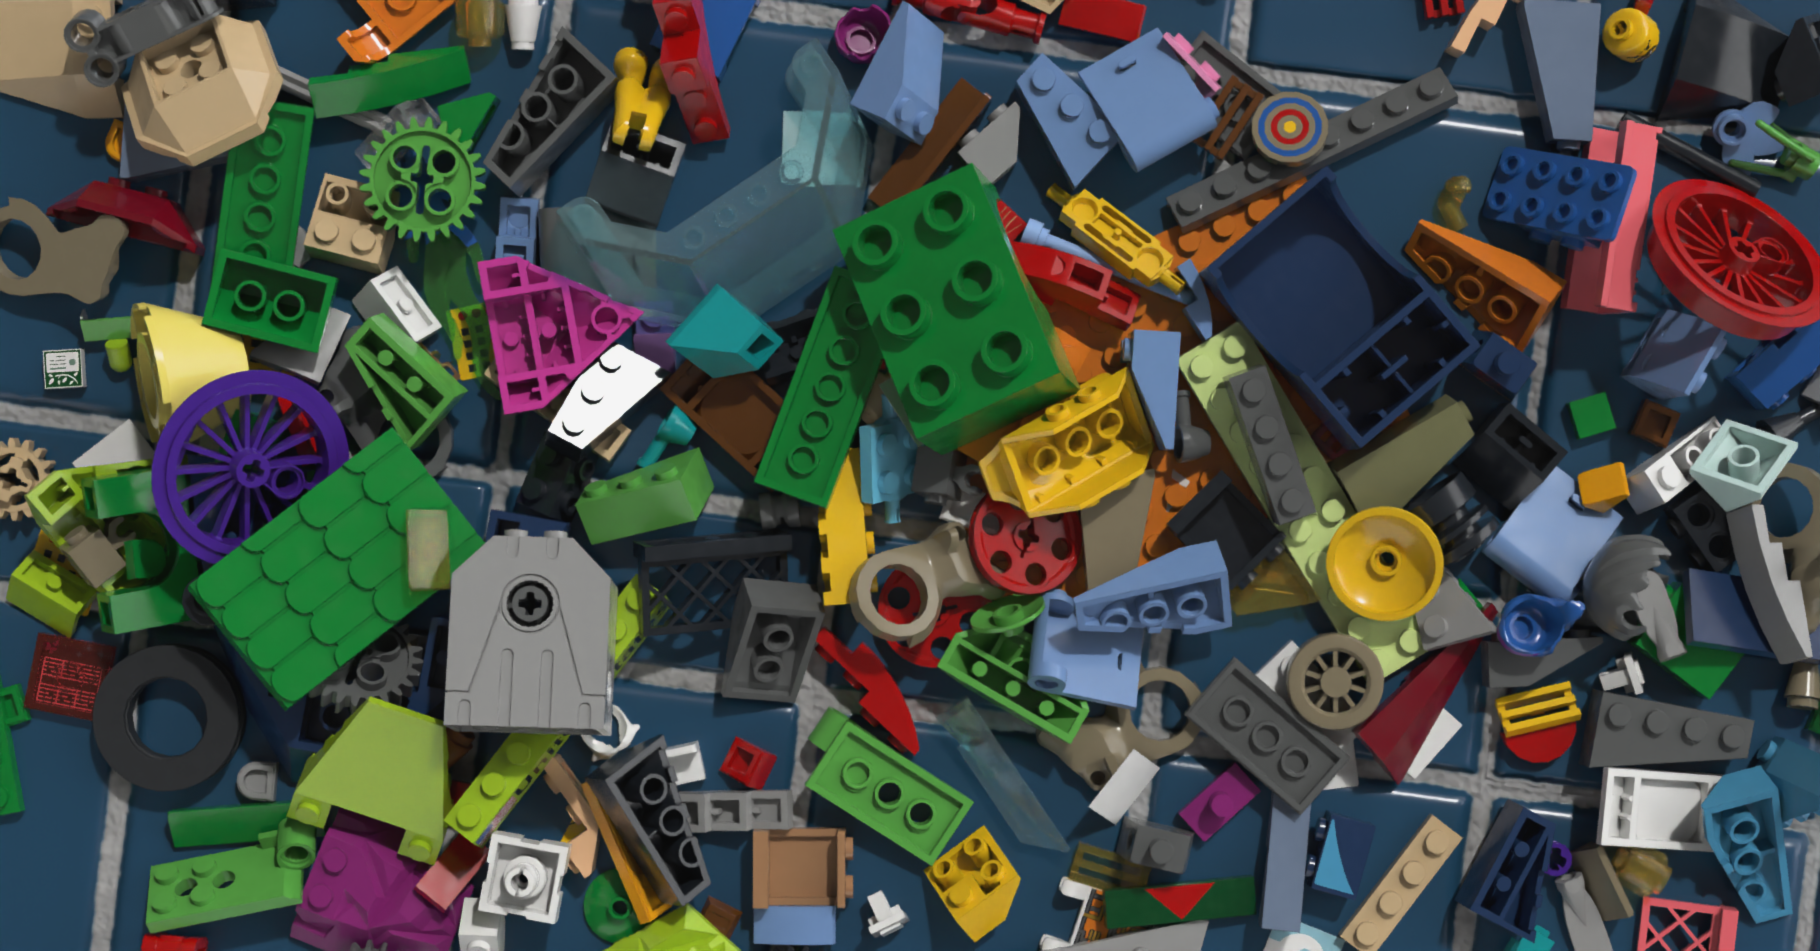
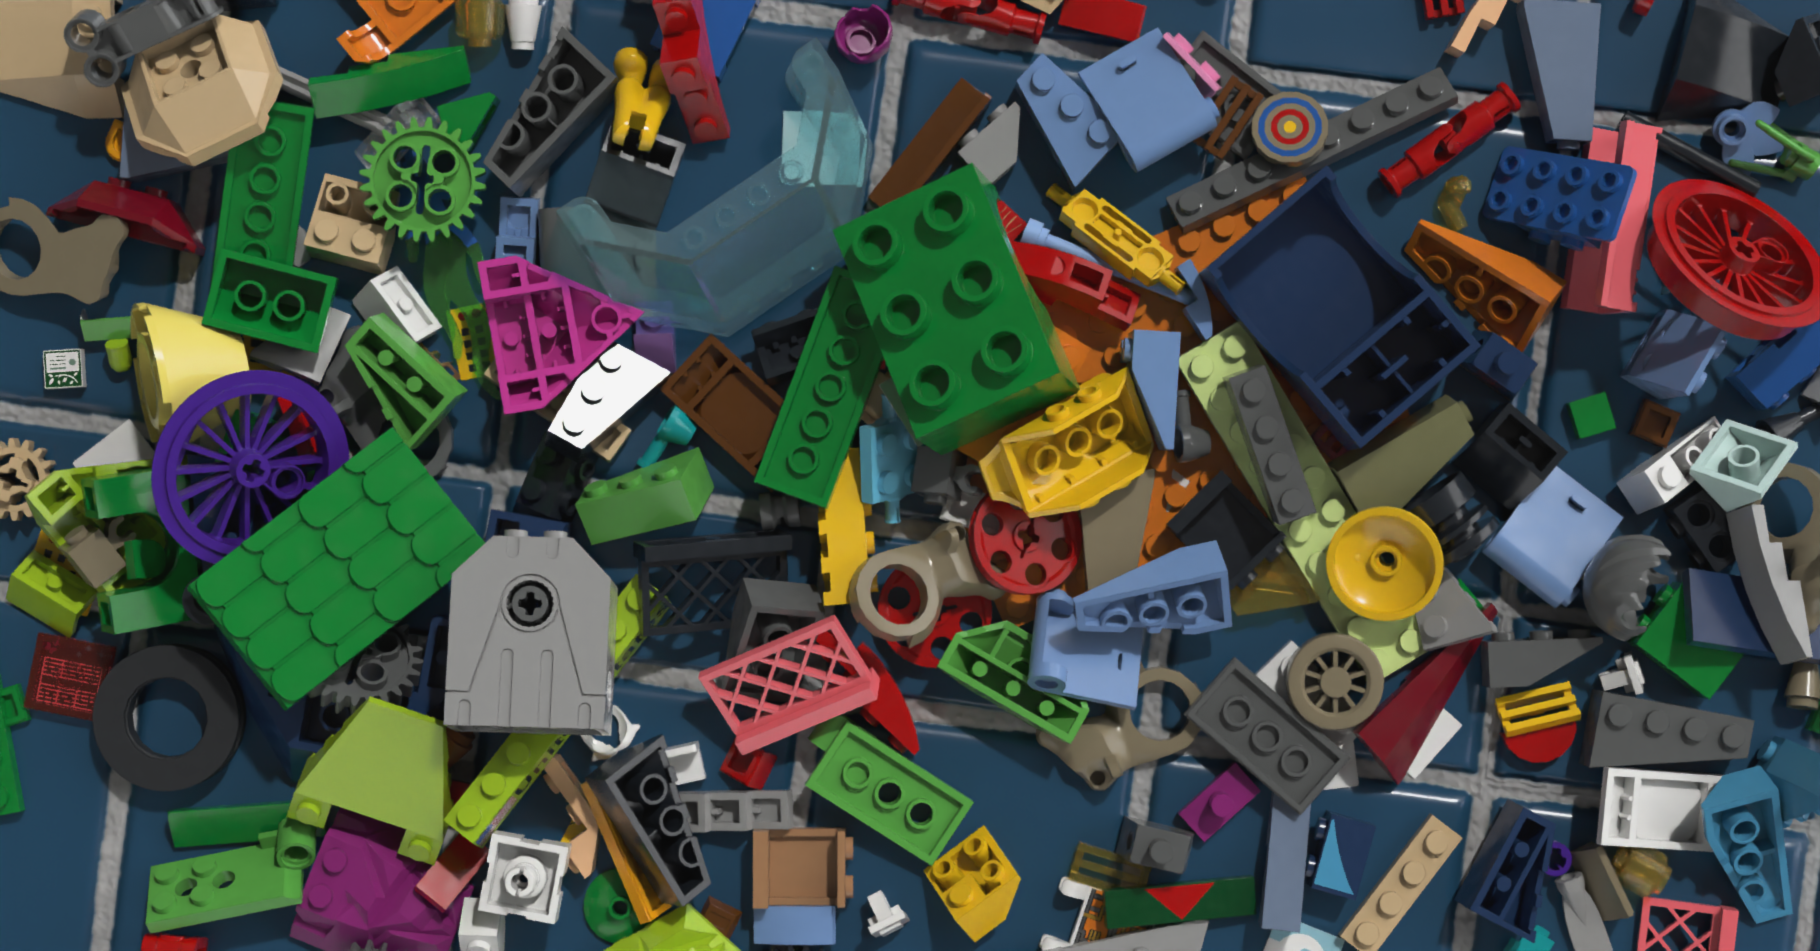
(259, 780): light grey tile -> none
(428, 550): clear yellow slope -> none
(724, 336): teal slope -> none
(810, 706): none -> coral fence
(904, 77): medium blue slope -> none
(1000, 777): clear light blue wedge -> none
(1007, 614): bright green dish -> none
(1124, 787): white sticker -> none
(1453, 137): none -> red piece
(1535, 623): blue hair -> none
(1603, 487): light orange slope -> none
(1630, 35): yellow head -> none
(1660, 619): light grey piece -> none

